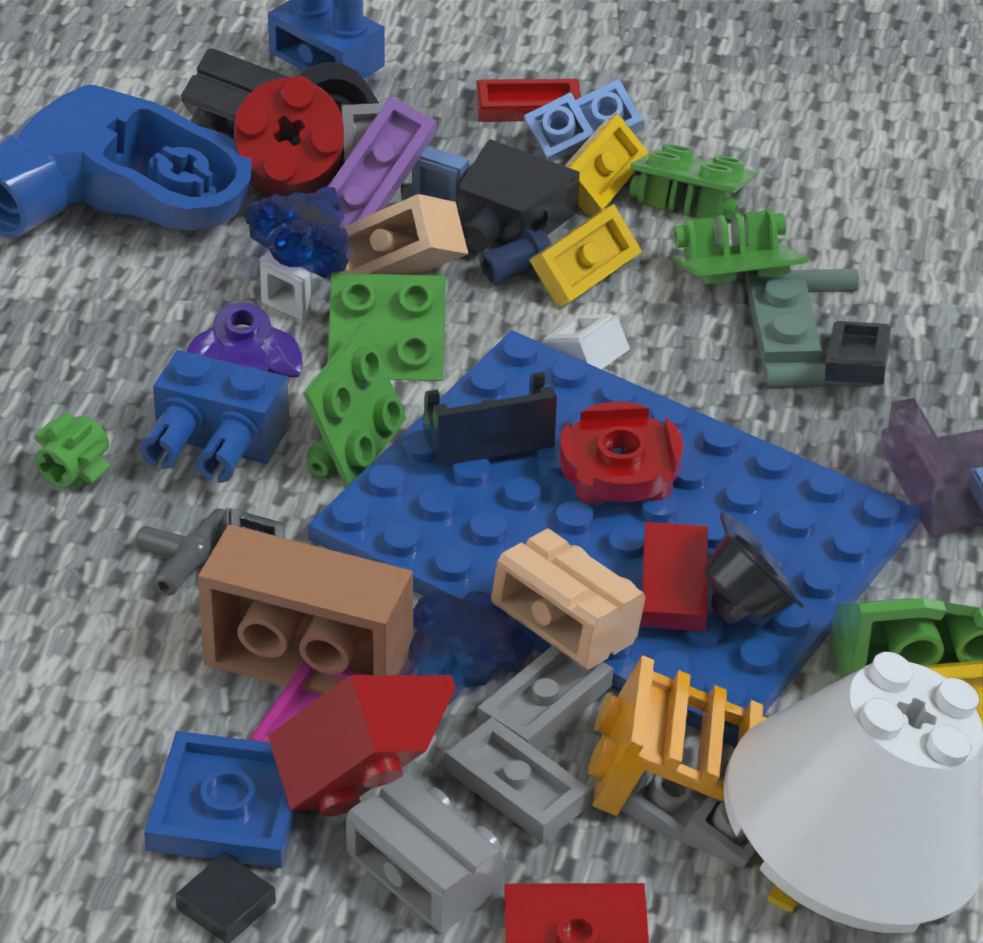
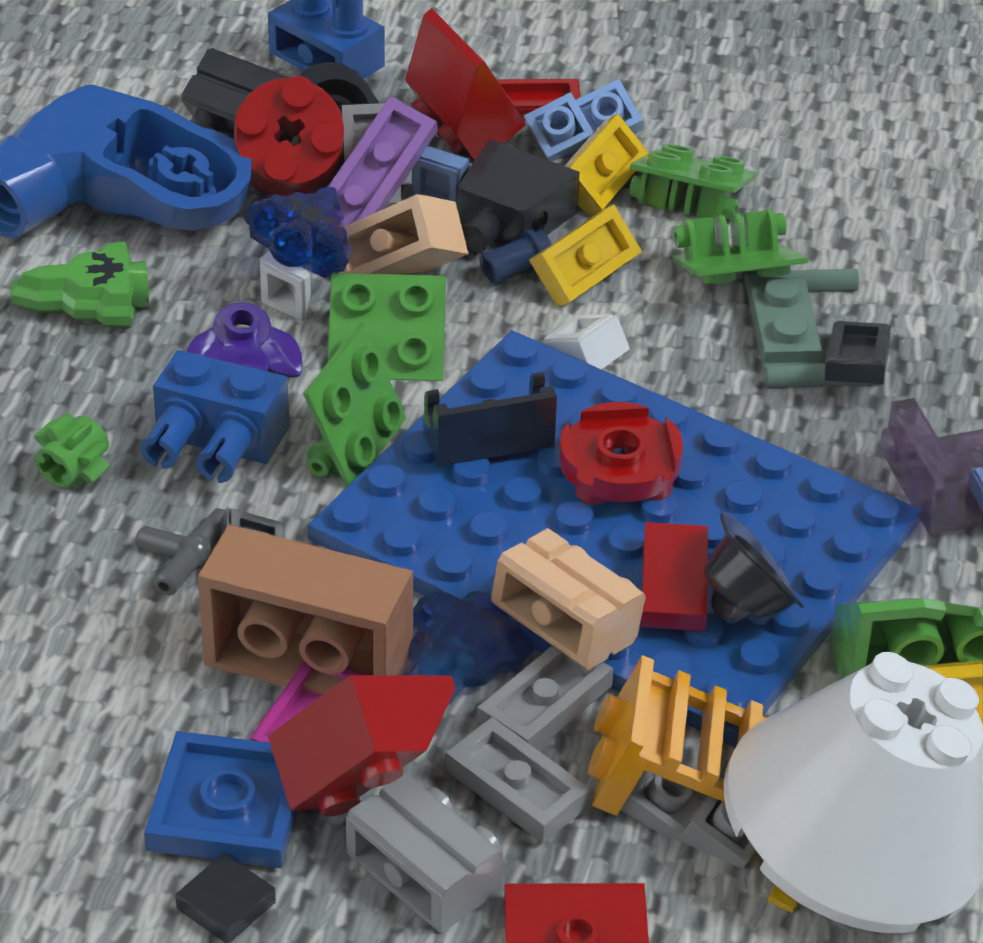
(89, 287): none -> bright green rock
(458, 90): none -> red slope

